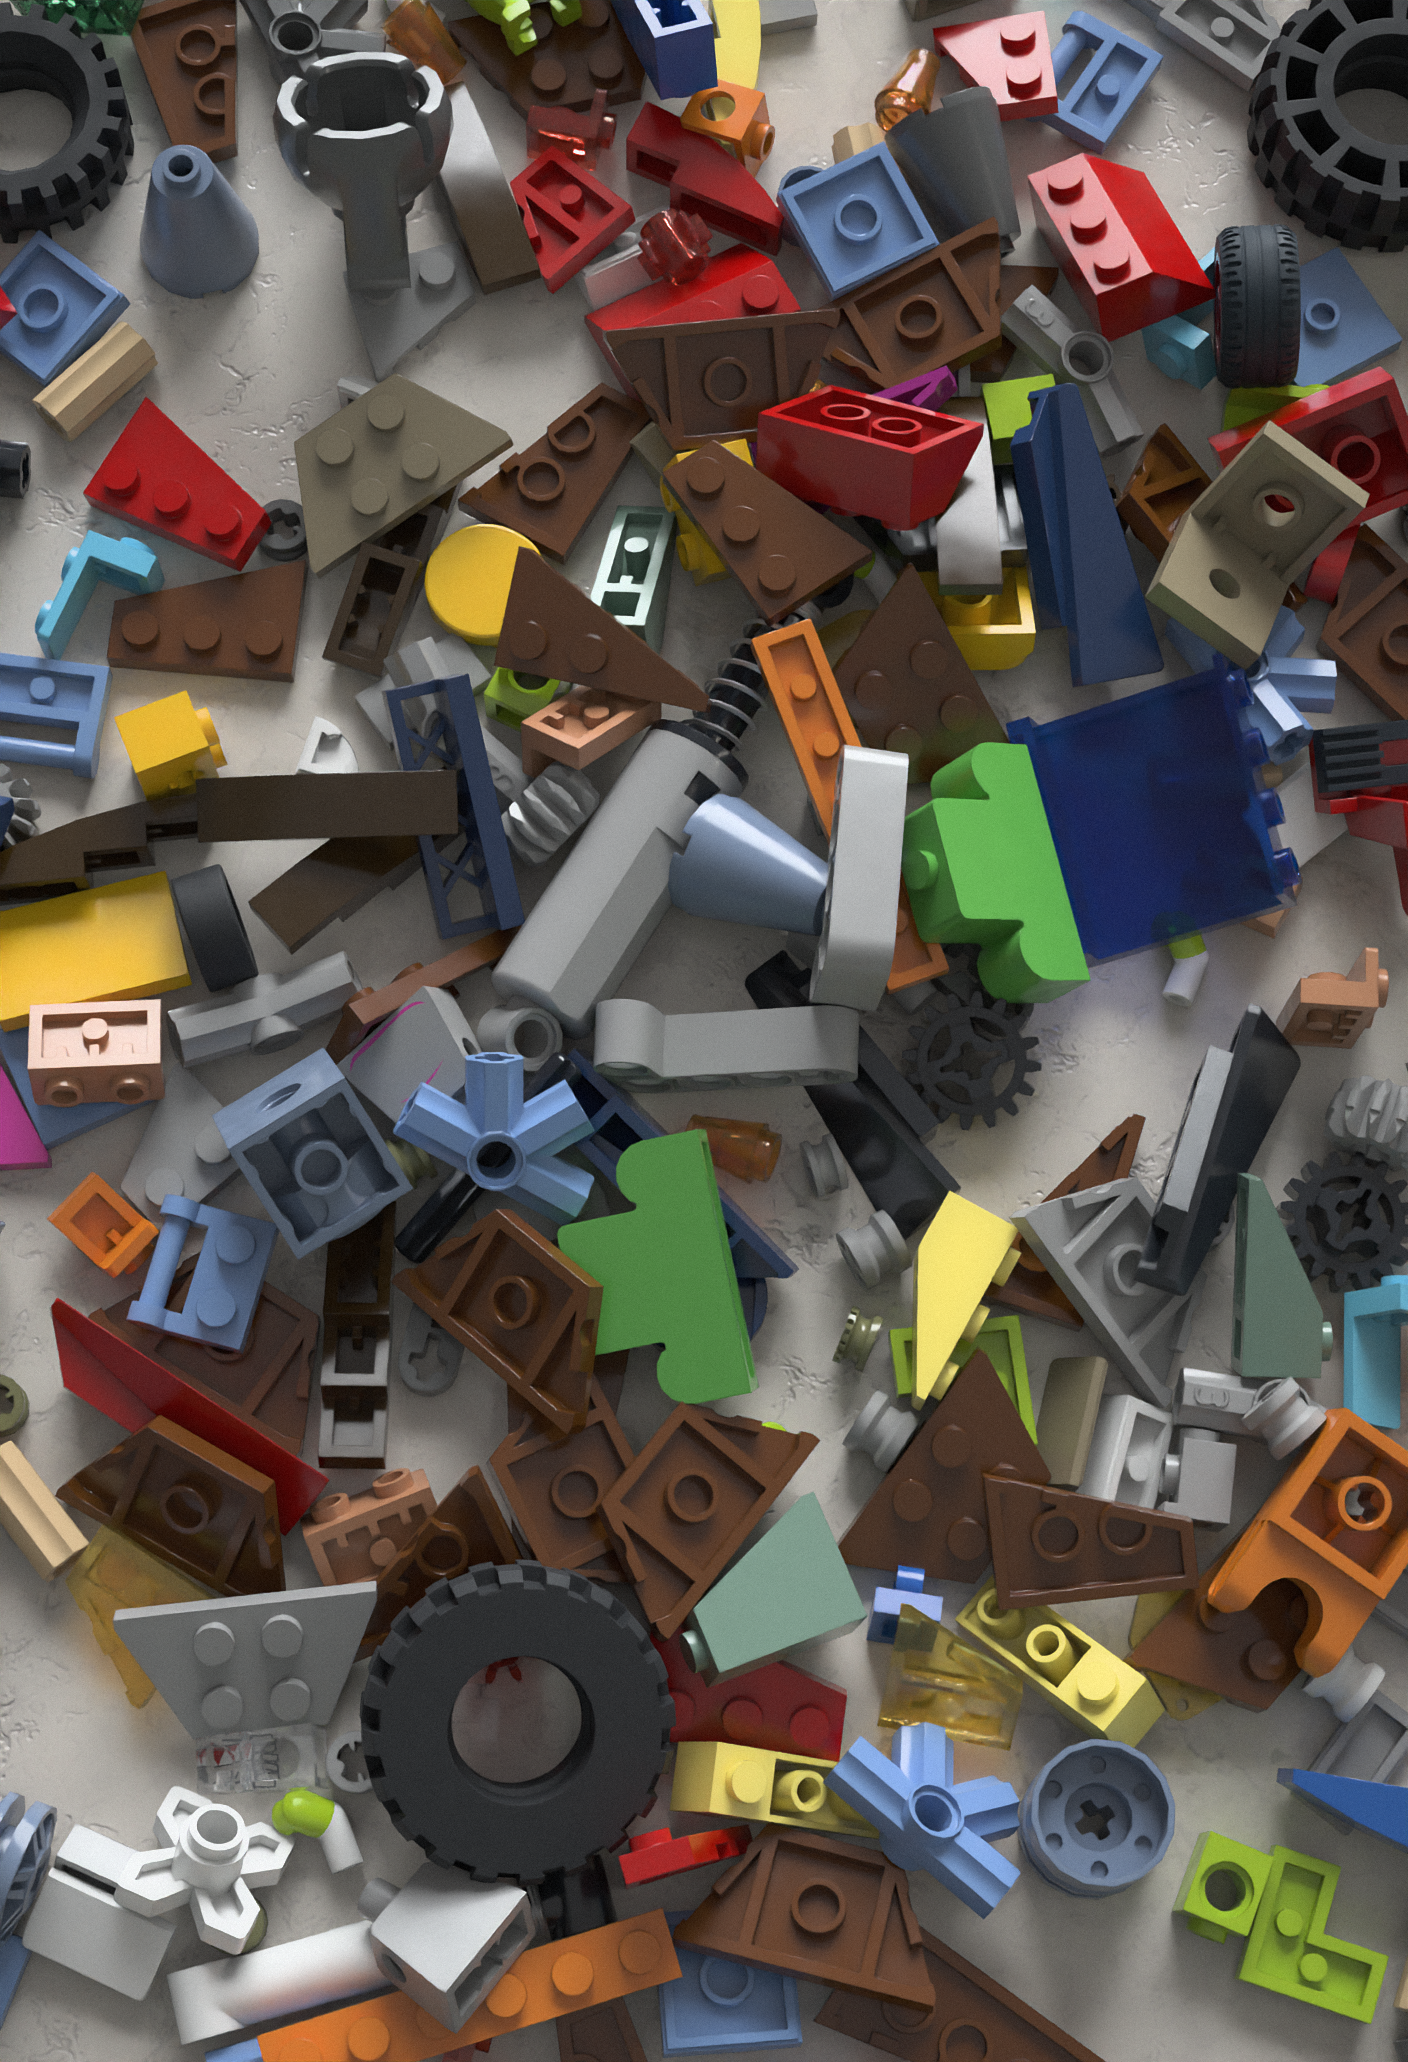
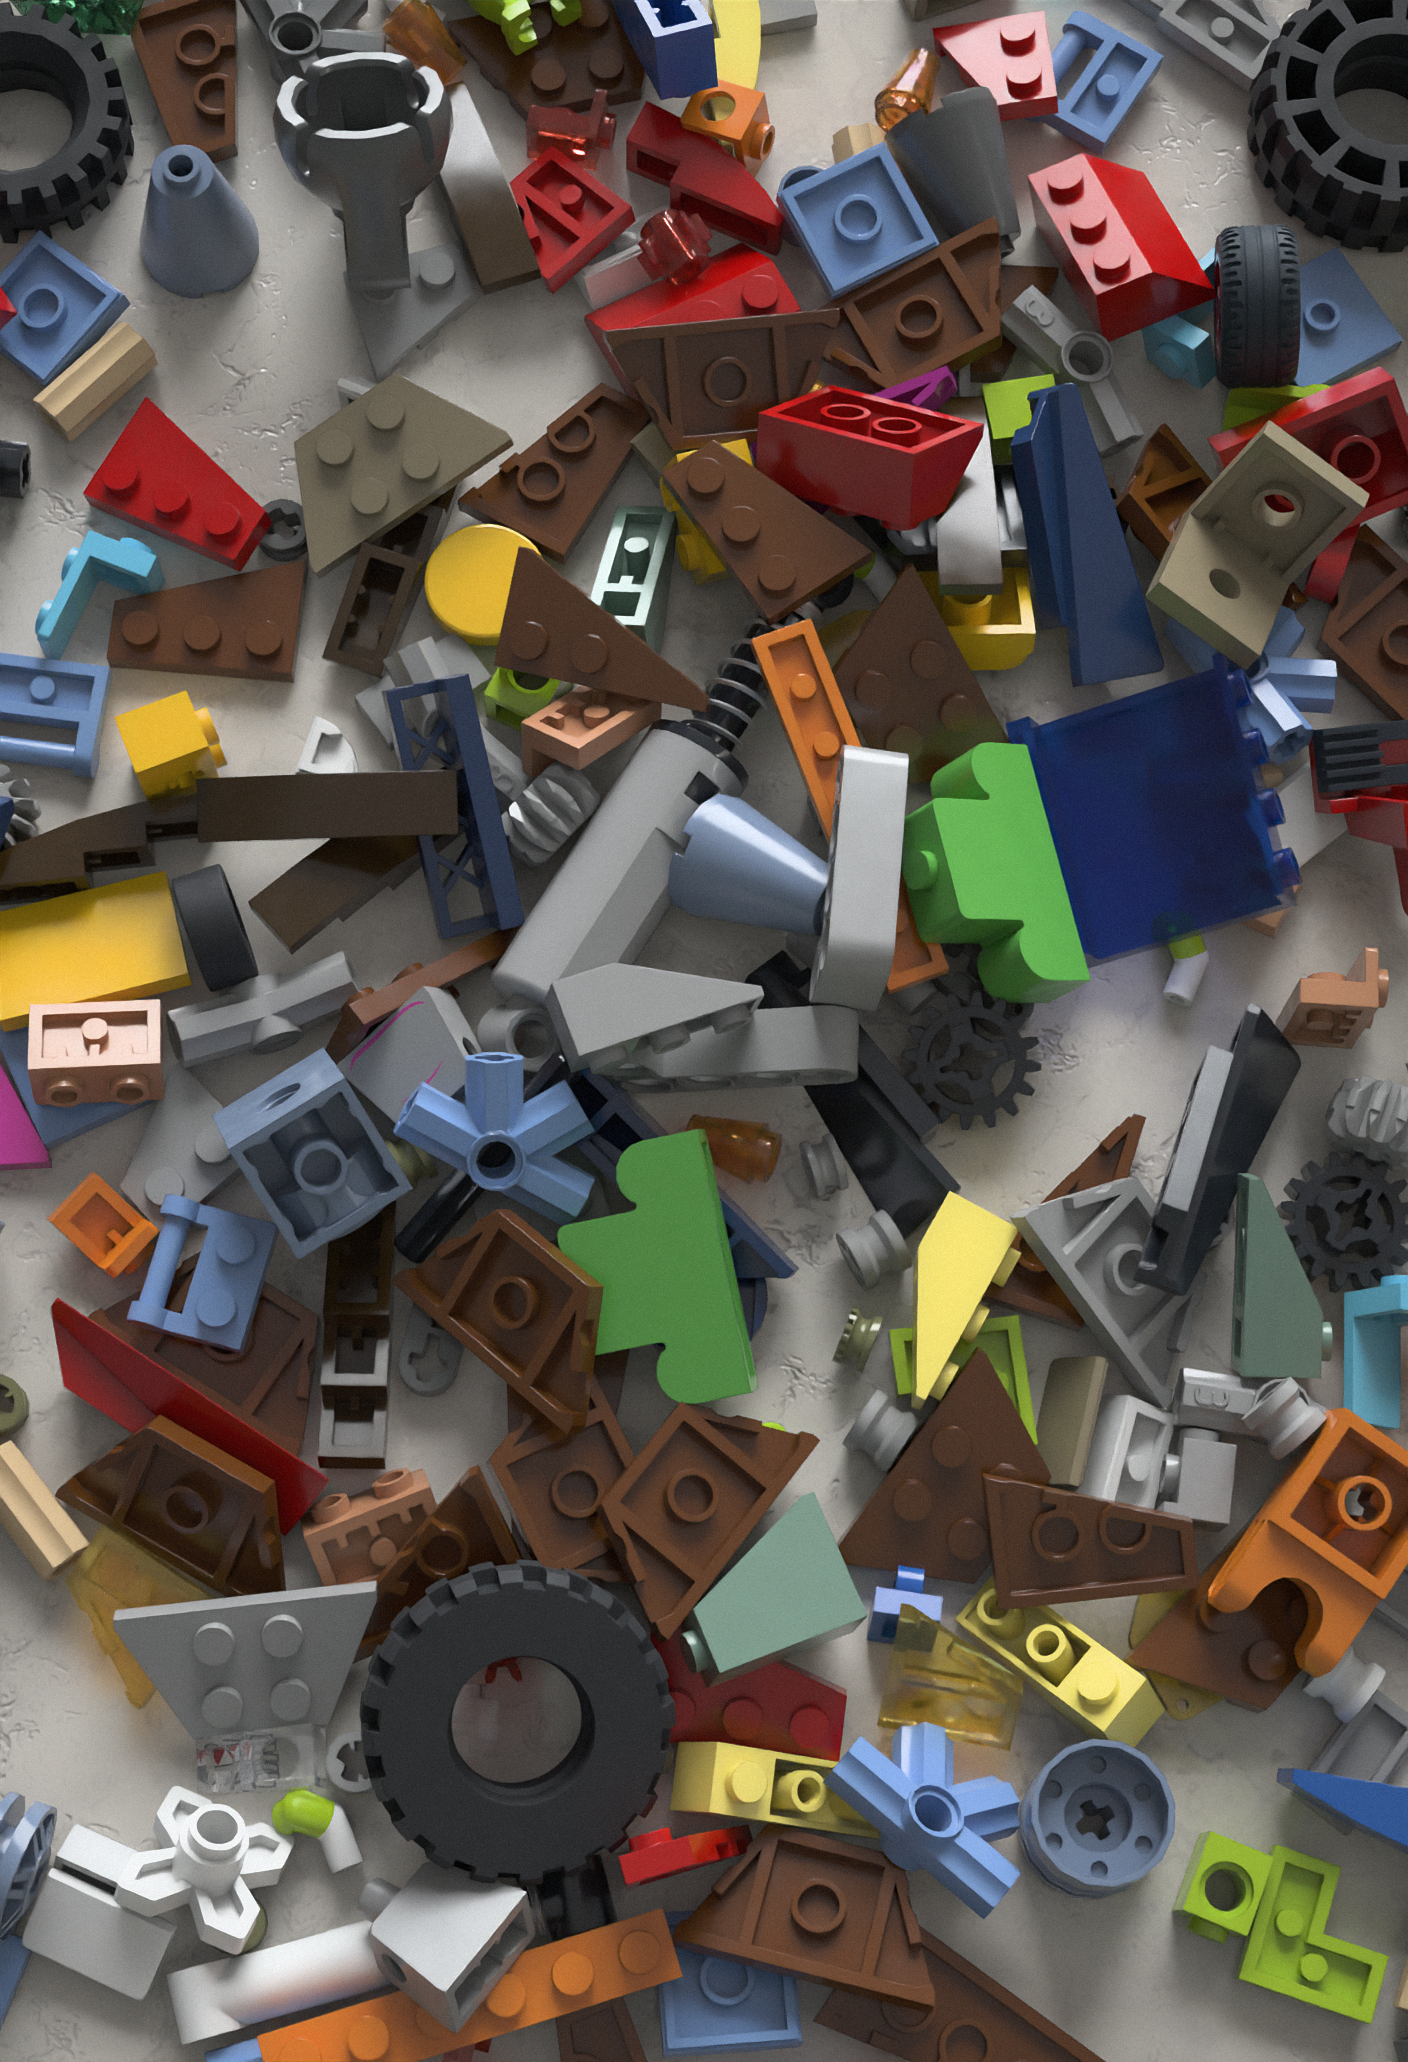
(632, 1008): none -> light grey slope

